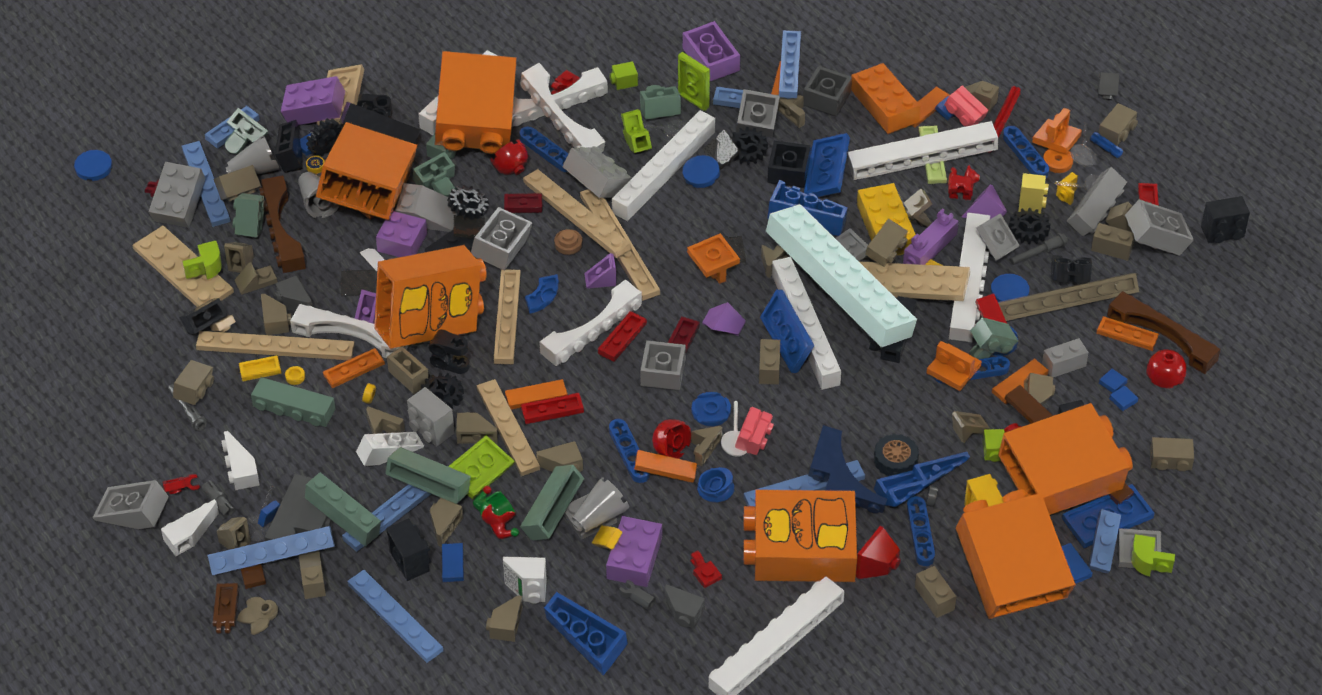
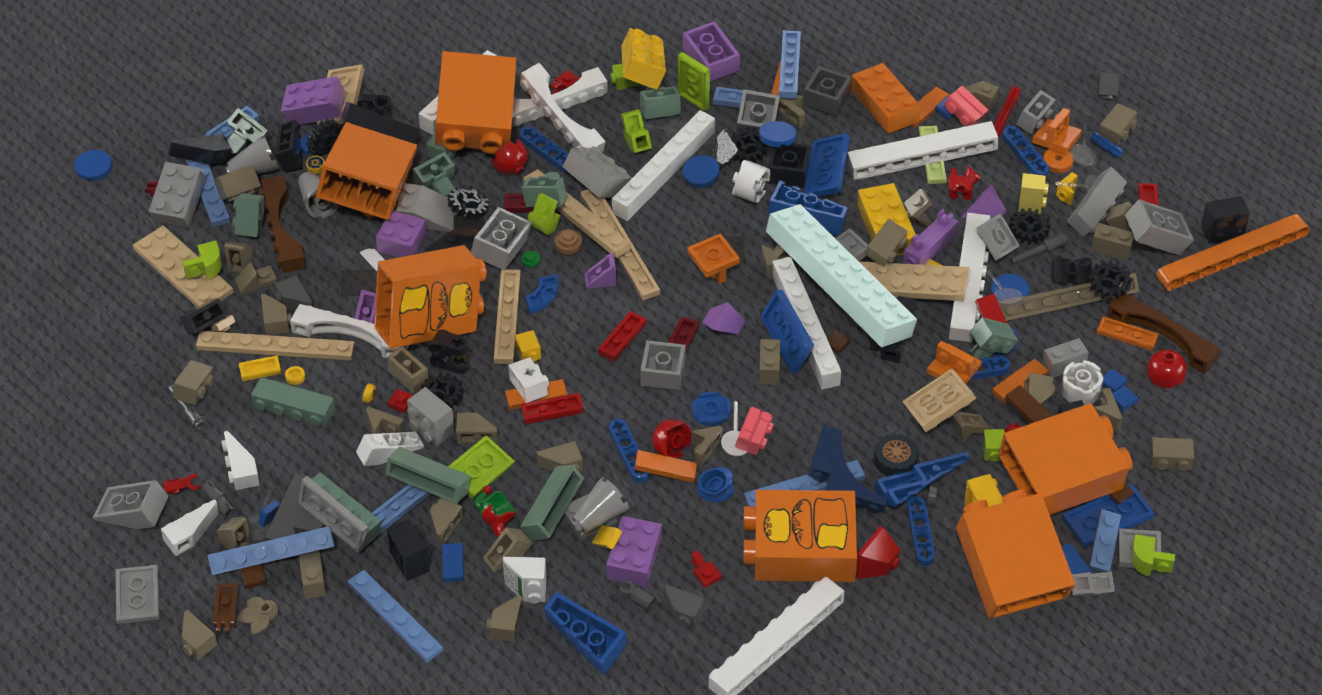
(137, 594): none -> light grey tile
(196, 636): none -> dark tan slope
(203, 149): none -> black slope
(332, 514): none -> light grey tile
(353, 368): orange tile -> none
(399, 401): none -> red plate
(508, 427): tan plate -> none
(510, 543): none -> dark tan slope
(528, 346): none -> yellow brick
(528, 379): none -> white brick
(530, 259): none -> green plate
(544, 215): none -> lime brick
(549, 184): none -> sand green brick
(560, 346): white arch -> none
(643, 58): none -> yellow brick
(750, 181): none -> white brick
(777, 133): none -> blue tile
(838, 341): none -> reddish brown tile
(935, 591): dark tan brick -> none
(939, 400): none -> tan plate
(1005, 296): none -> clear piece
(1035, 112): none -> light grey brick
(1082, 382): none -> white brick
(1093, 584): none -> light grey slope
(1109, 407): none -> dark tan slope
(1110, 279): none -> black gear
(1232, 251): none -> orange beam

